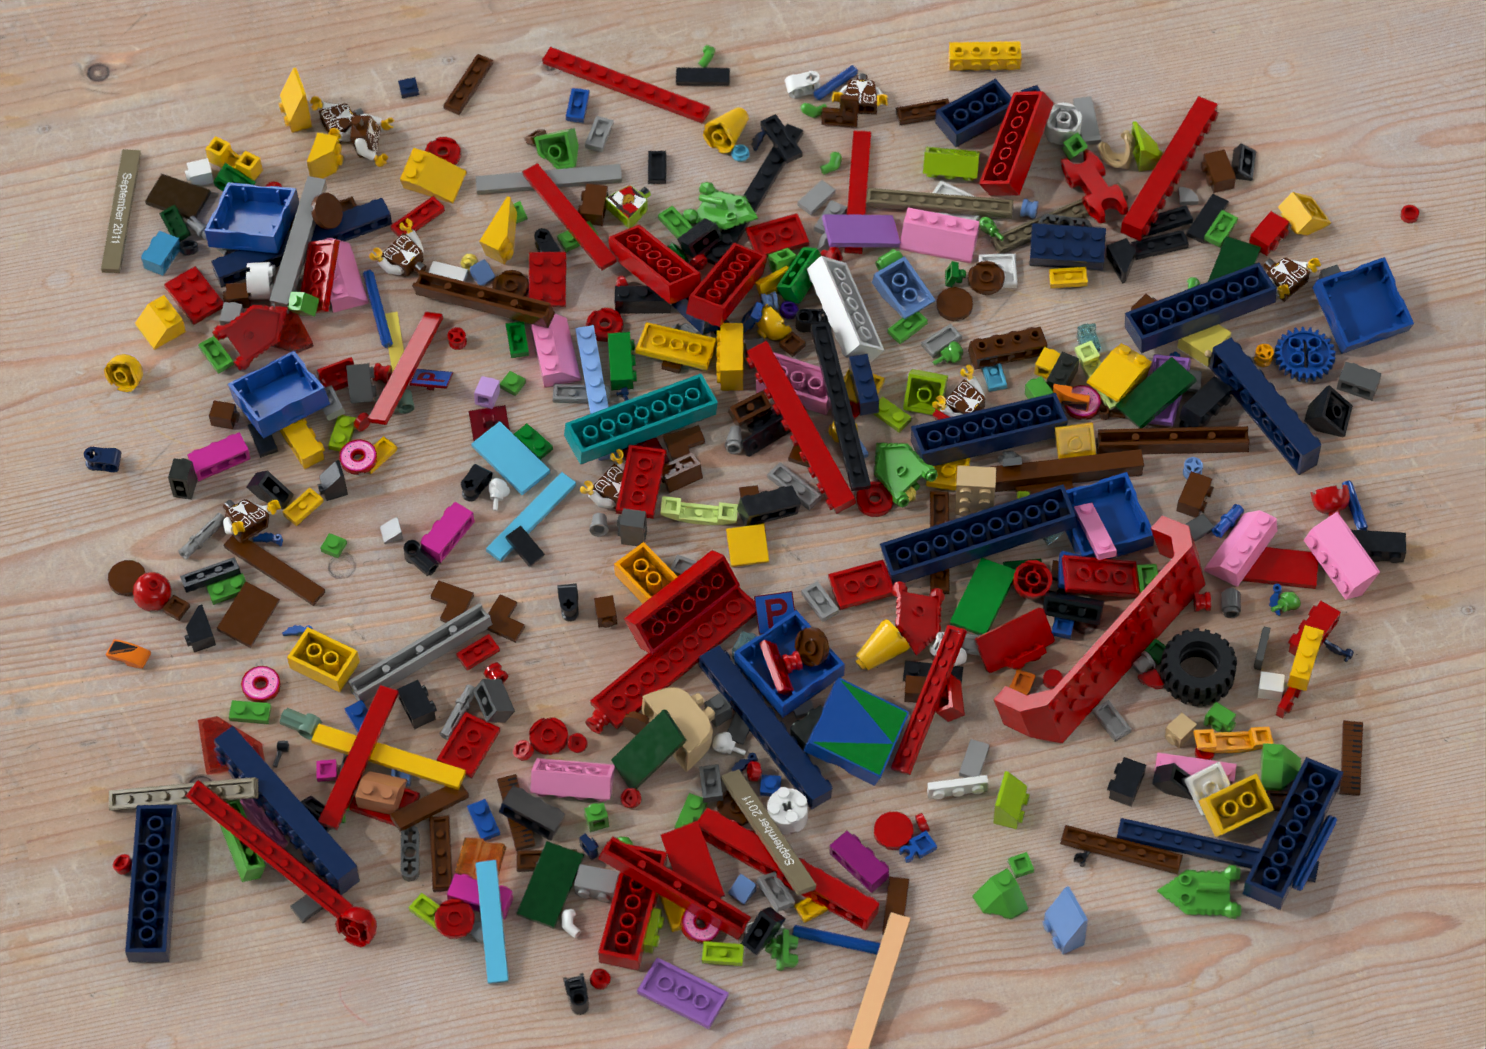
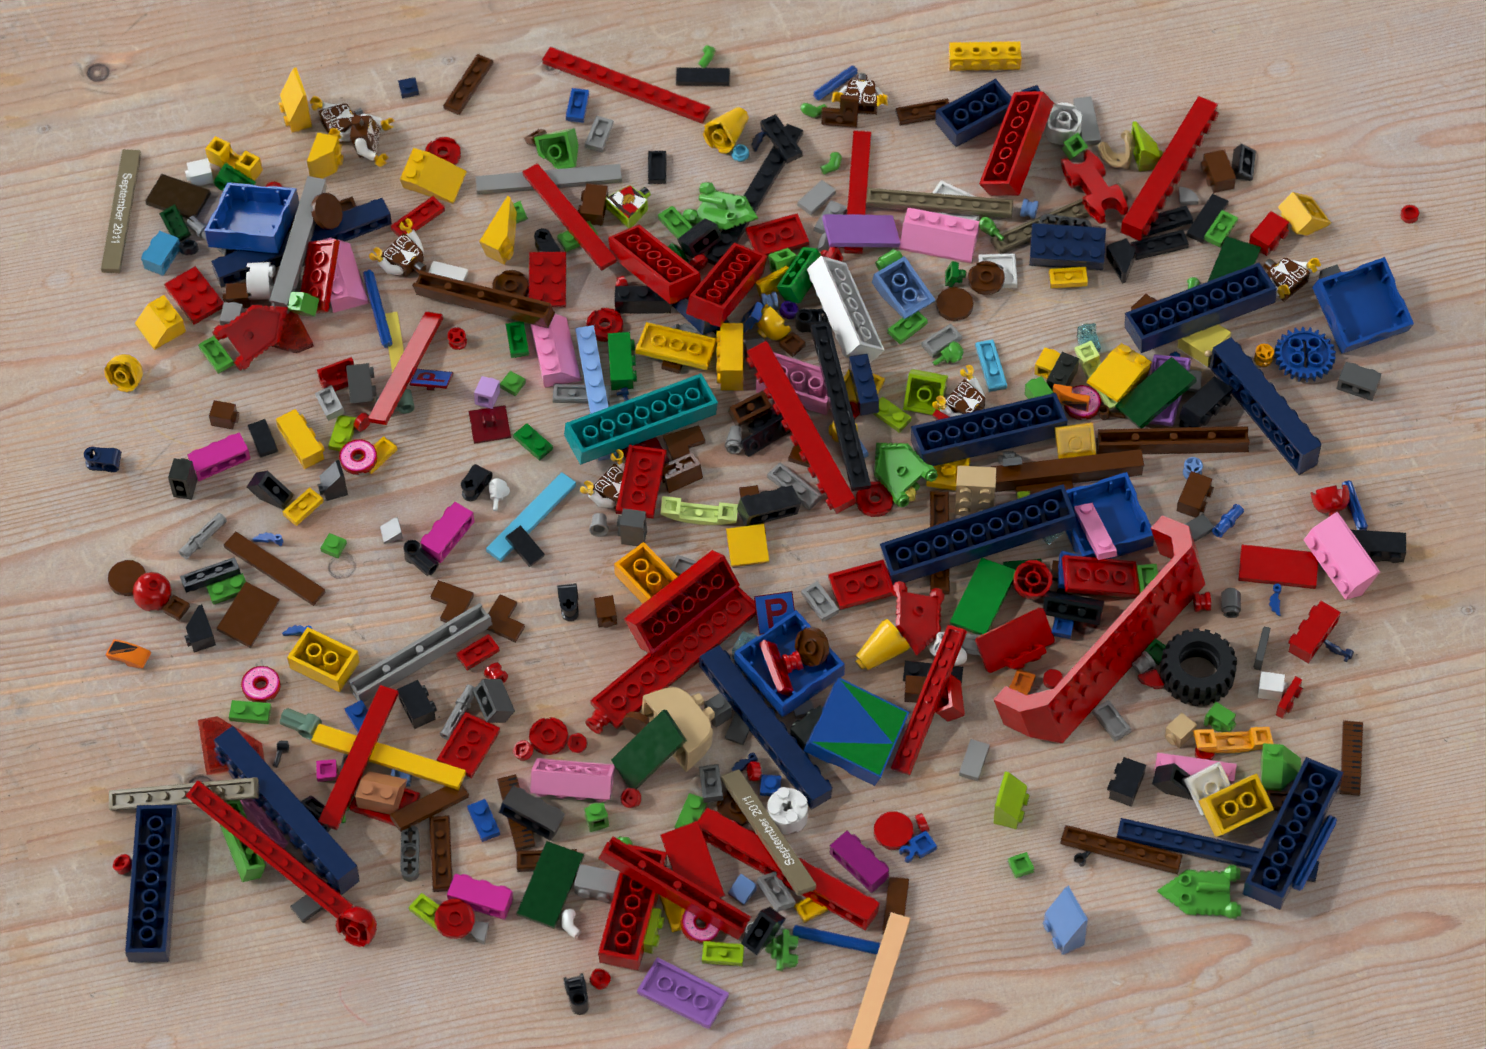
(247, 518): torso -> none
(278, 394): blue tile -> none
(382, 372): red wheel -> none
(468, 261): light yellow plate -> none
(478, 850): clear orange slope -> none
(482, 272): medium blue slope -> none
(492, 922): medium azure tile -> none
(510, 458): medium azure tile -> none
(589, 846): dark blue plate -> none
(723, 744): white piece -> none
(801, 85): white piece -> none
(951, 163): lime slope -> none
(957, 787): white plate -> none
(1001, 896): bright green slope -> none
(1007, 347): reddish brown brick -> none
(1242, 547): bright pink slope -> none
(1288, 602): bright green piece -> none
(1305, 658): yellow arch -> none
(1329, 413): black slope -> none

